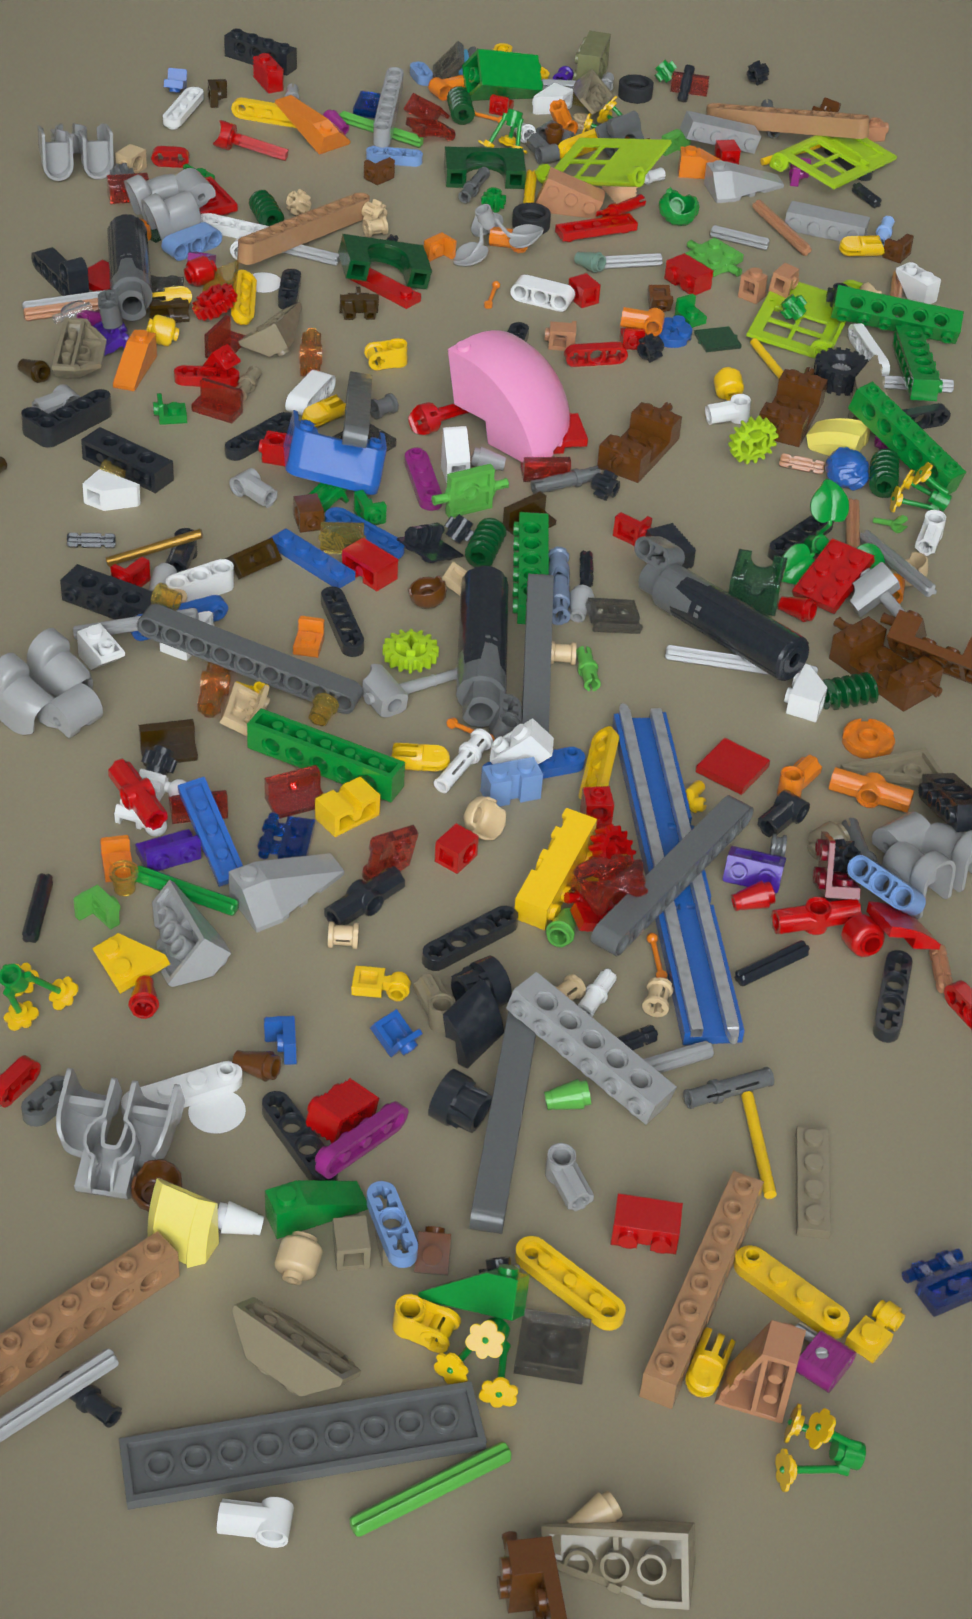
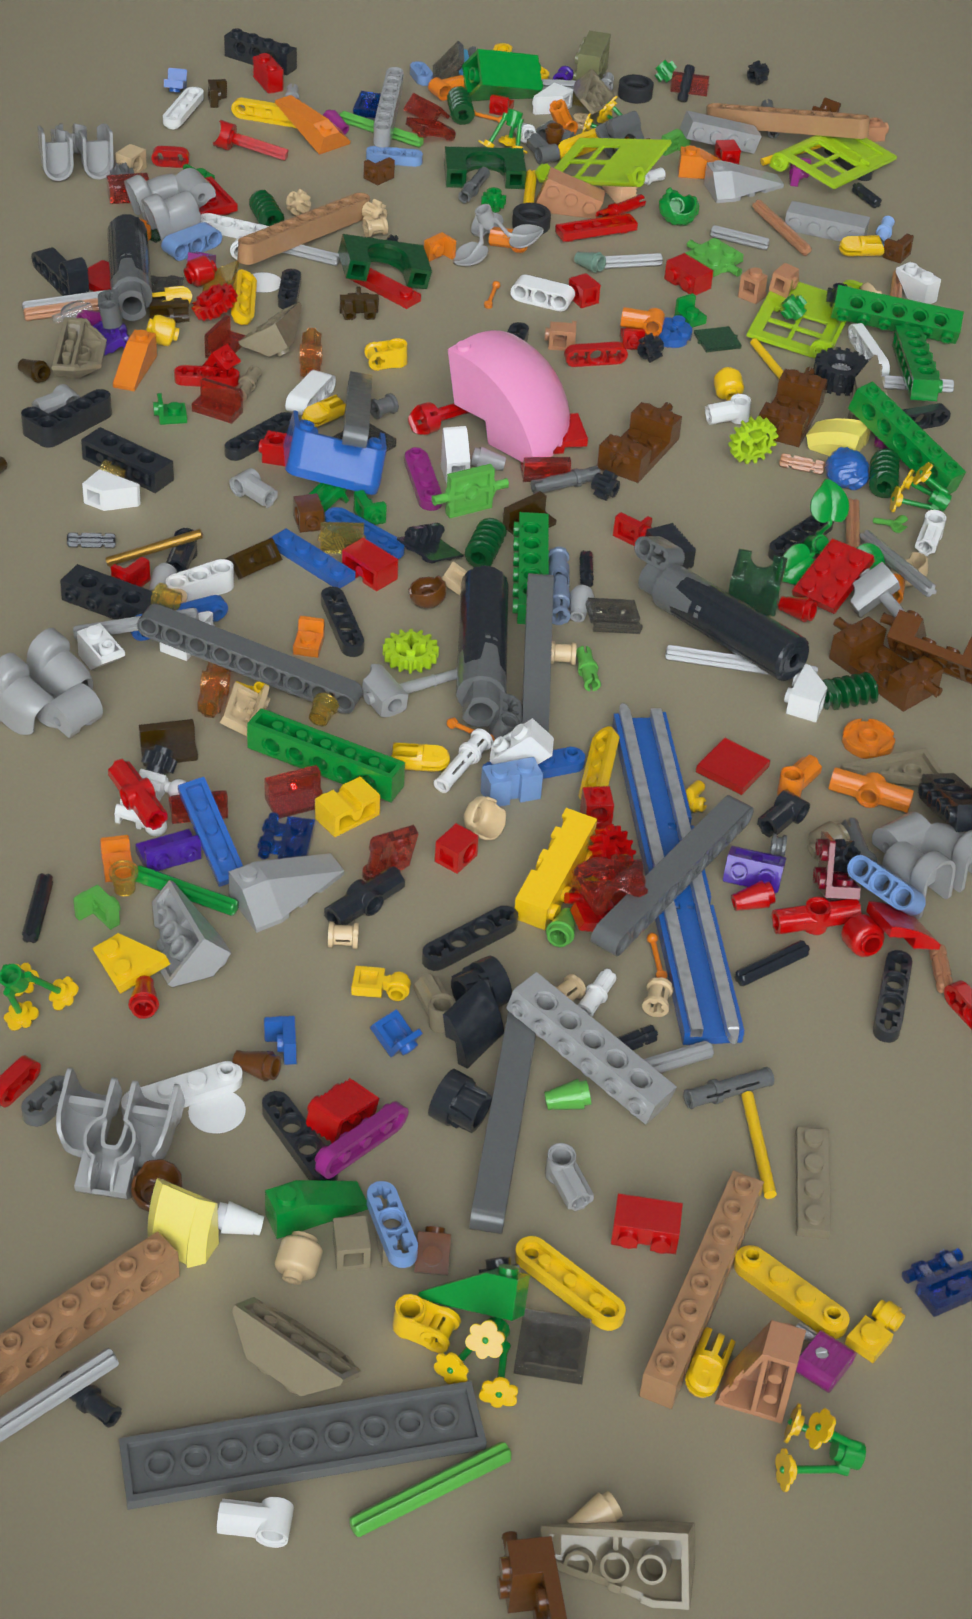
(459, 528): black gear -> none
(660, 297): reddish brown bracket -> none

